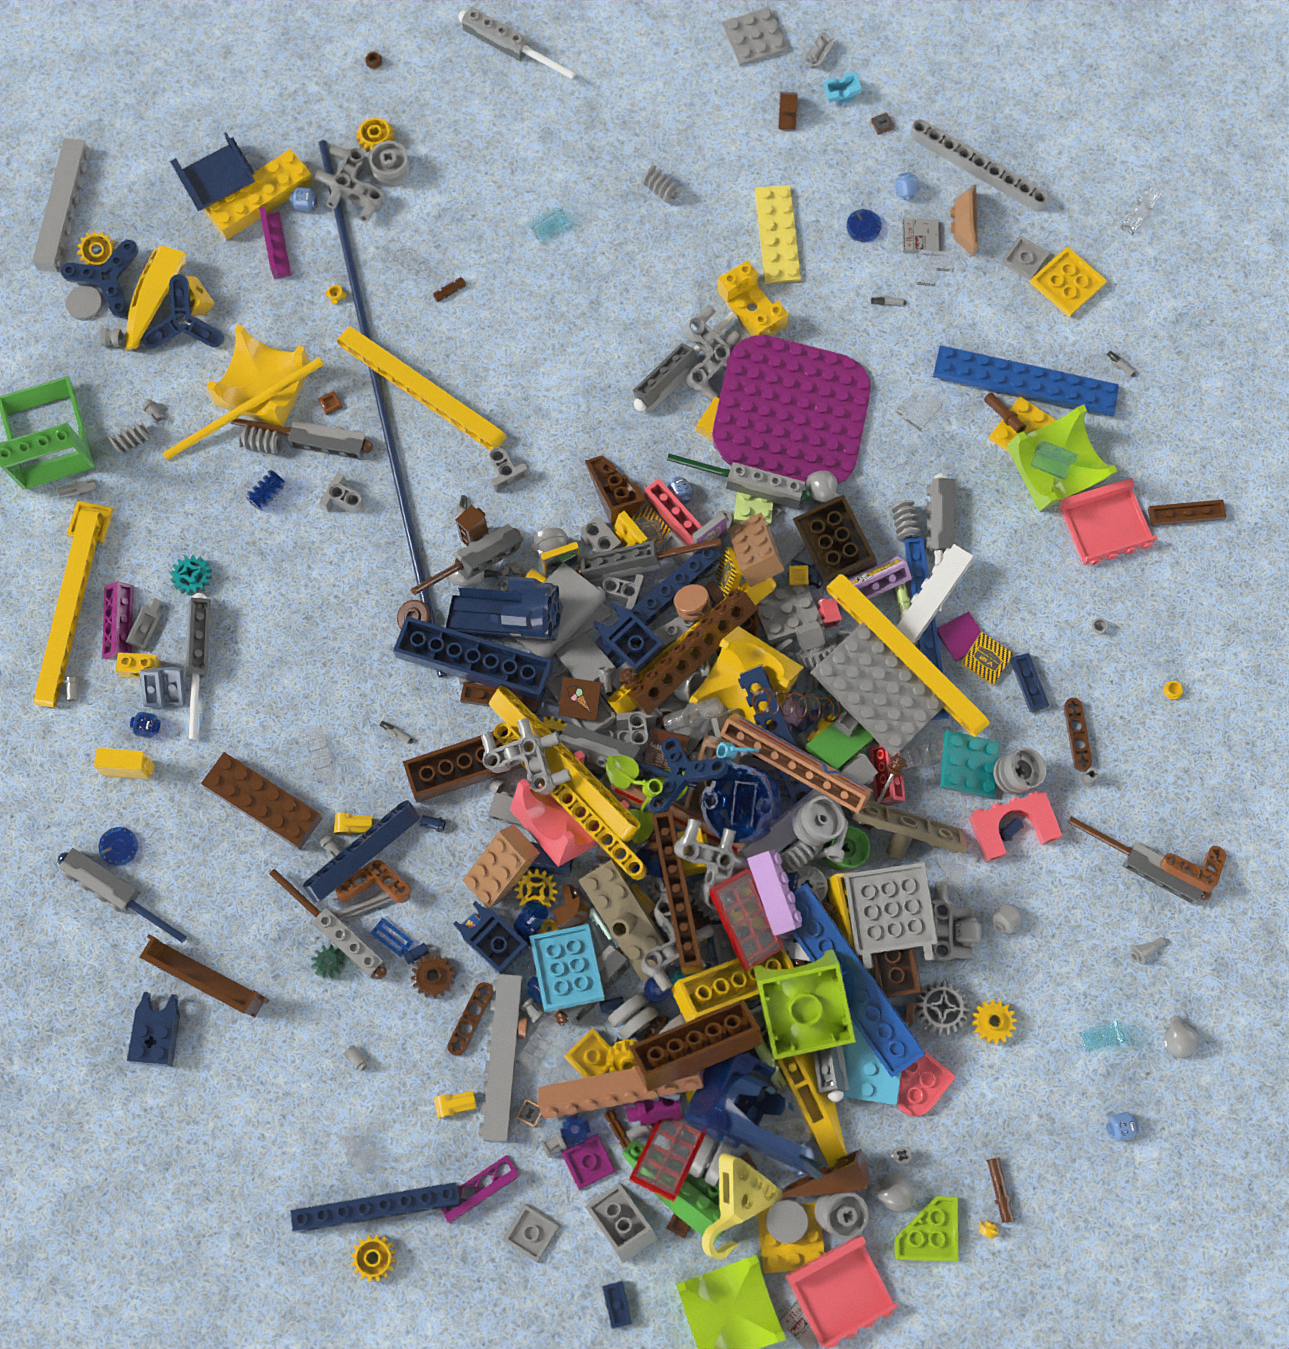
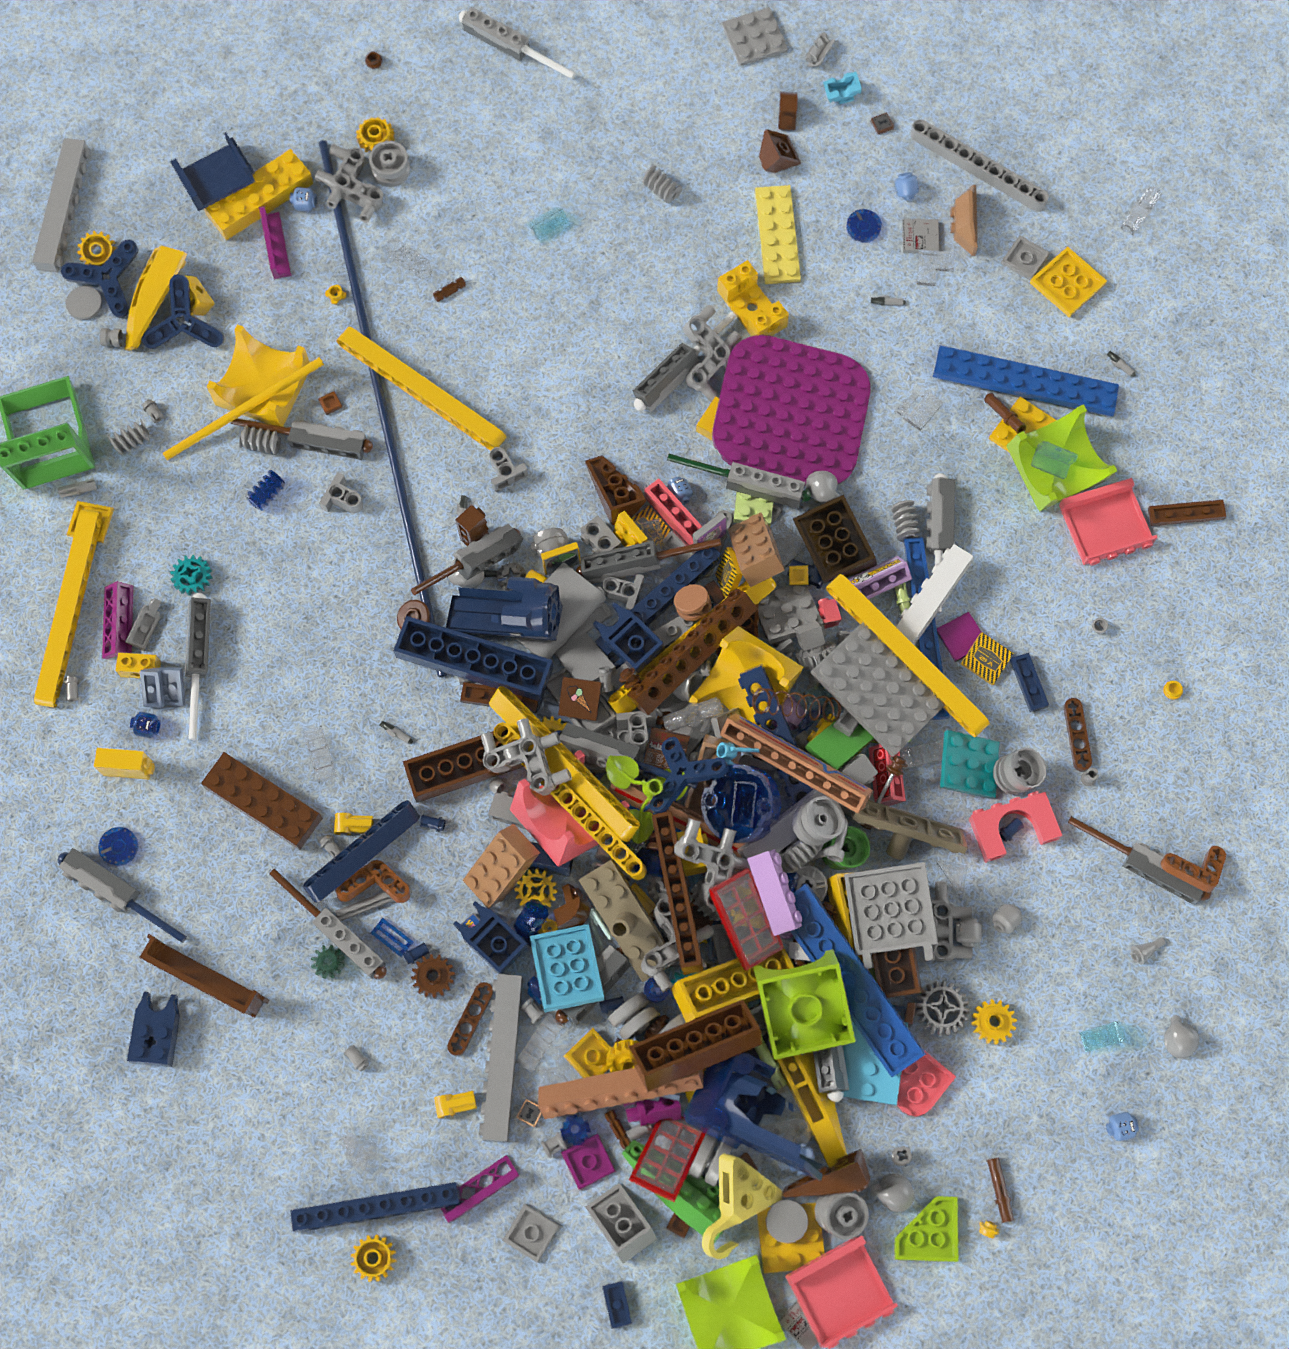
(522, 1027): nougat tile -> none
(777, 152): none -> reddish brown slope

